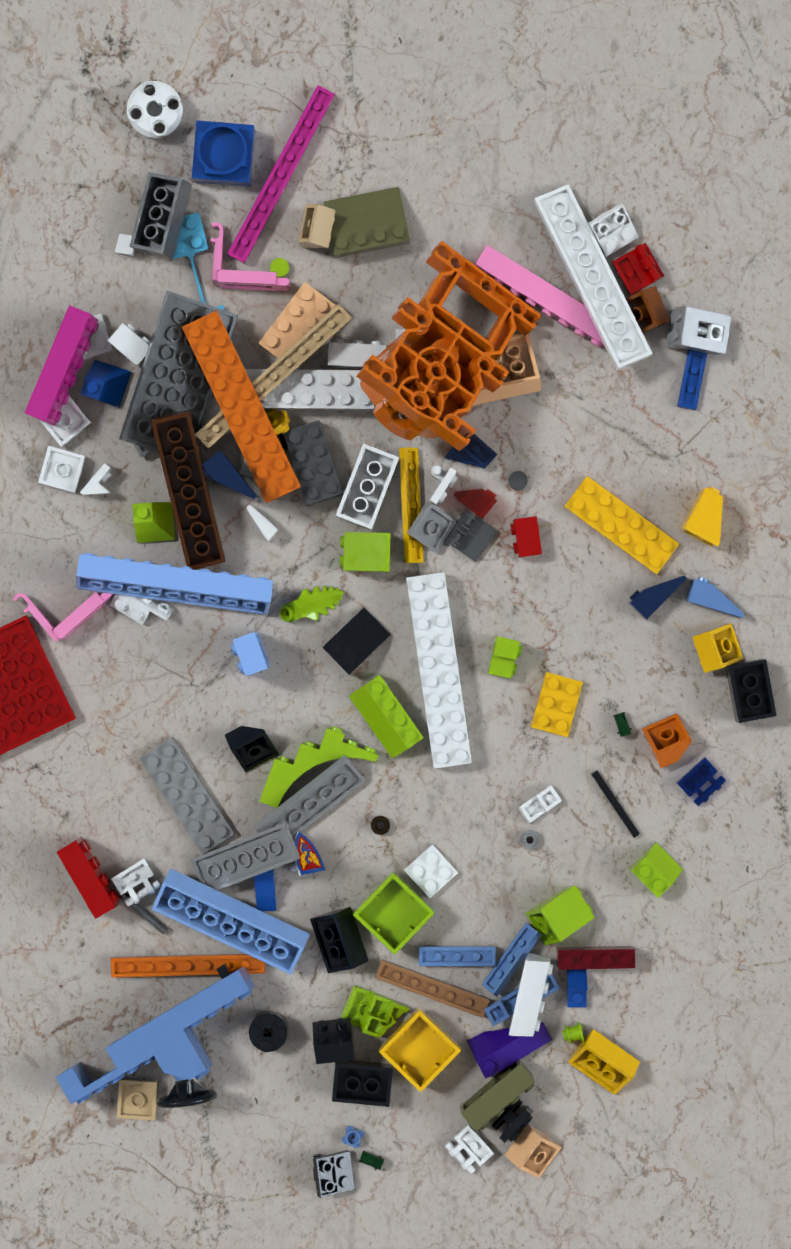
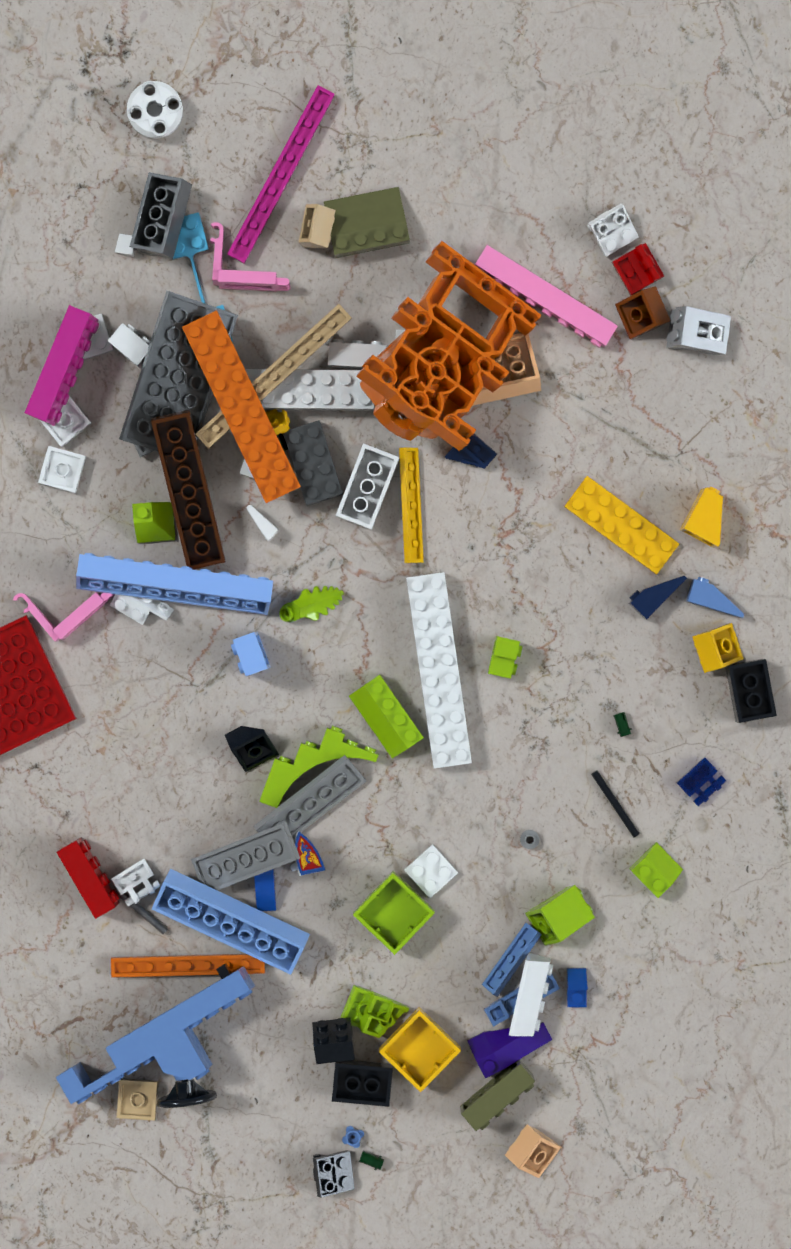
(94, 486): white slope -> none
(106, 383): blue slope -> none
(187, 795): light grey plate -> none
(222, 471): dark blue slope -> none
(223, 153): blue container -> none
(268, 1020): black brick -> none
(279, 266): lime tile -> none
(296, 320): light nougat brick -> none
(339, 940): black slope -> none
(356, 641): black slope -> none
(365, 551): lime slope -> none
(375, 829): dark brown plate -> none
(431, 527): light grey plate -> none
(432, 988): medium nougat plate -> none
(447, 479): white plate -> none
(457, 956): medium blue plate -> none
(470, 535): dark grey hinge -> none
(473, 1145): white plate -> none
(477, 500): clear red slope -> none
(513, 1120): black plate -> none
(518, 480): dark grey tile -> none
(527, 537): red brick -> none
(539, 804): white slope -> none
(556, 704): yellow plate -> none
(573, 1033): lime brick -> none
(592, 277): white plate -> none
(595, 957): dark red brick -> none
(604, 1062): yellow slope -> none
(667, 740): orange slope -> none
(692, 380): blue tile -> none

